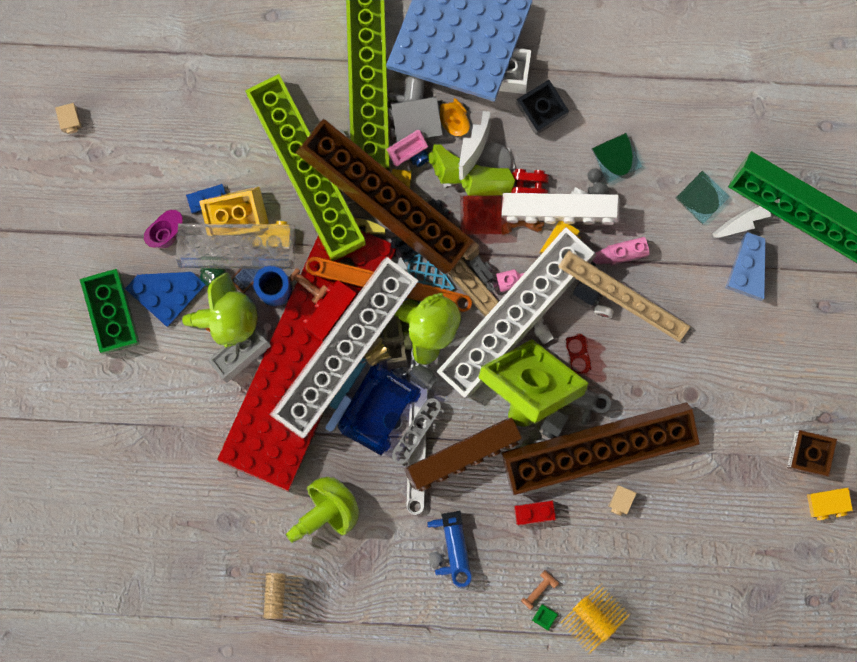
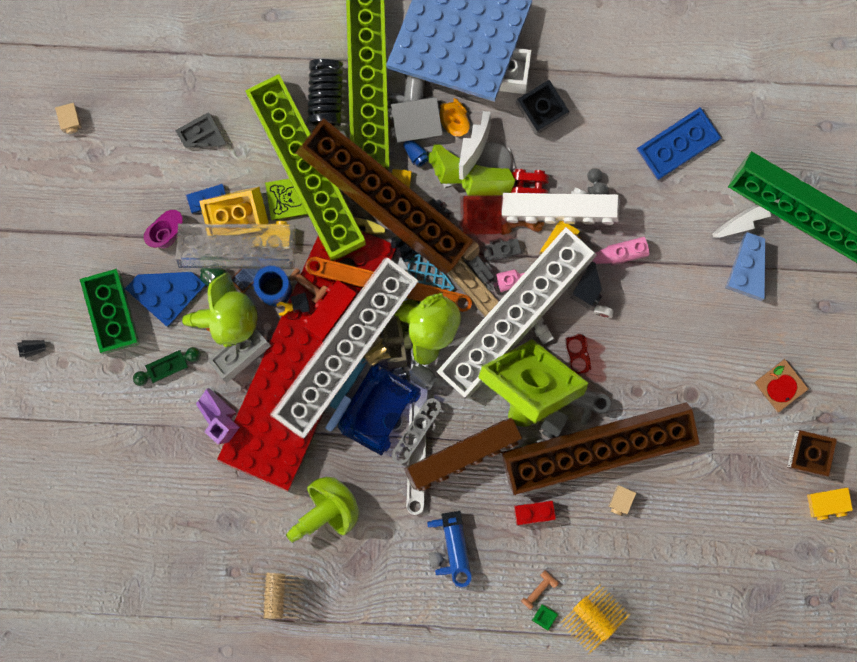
(30, 347): none -> black cone
(166, 366): none -> dark green plate
(201, 133): none -> dark grey wing
(218, 416): none -> medium lavender arch
(283, 200): none -> lime tile
(298, 303): none -> black piece
(325, 77): none -> black piece
(407, 147): bright pink tile -> none
(501, 250): none -> dark grey piece
(616, 157): dark green tile -> none
(624, 296): tan tile -> none
(678, 143): none -> blue tile
(702, 197): clear light blue tile -> none
(781, 385): none -> tile

